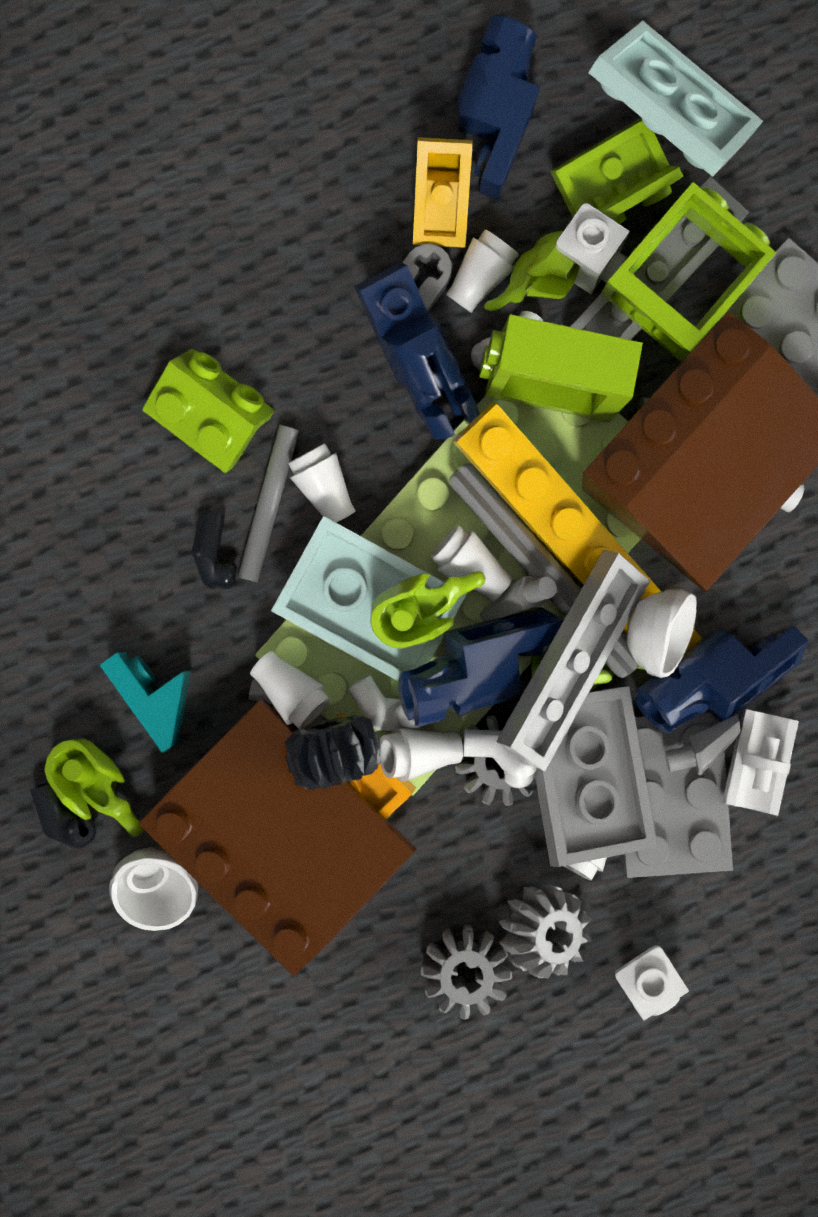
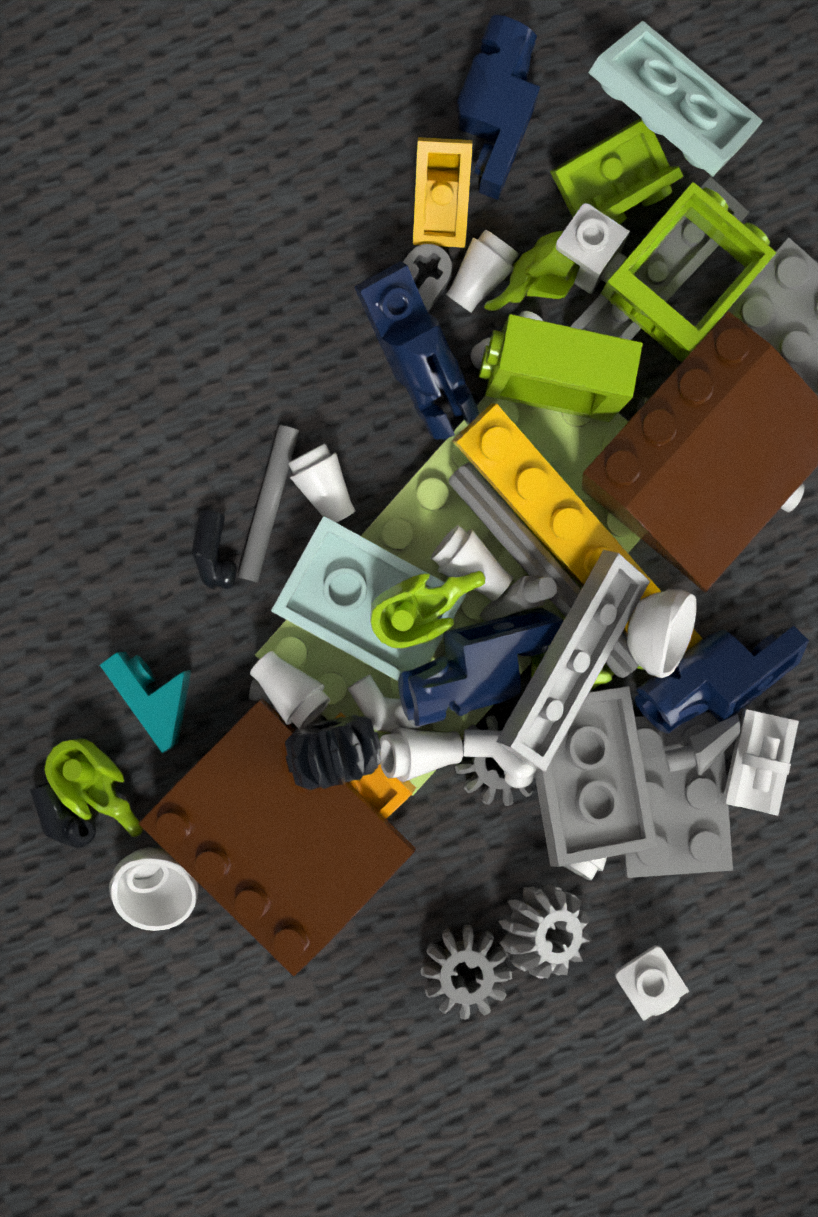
(207, 408): lime bracket -> none

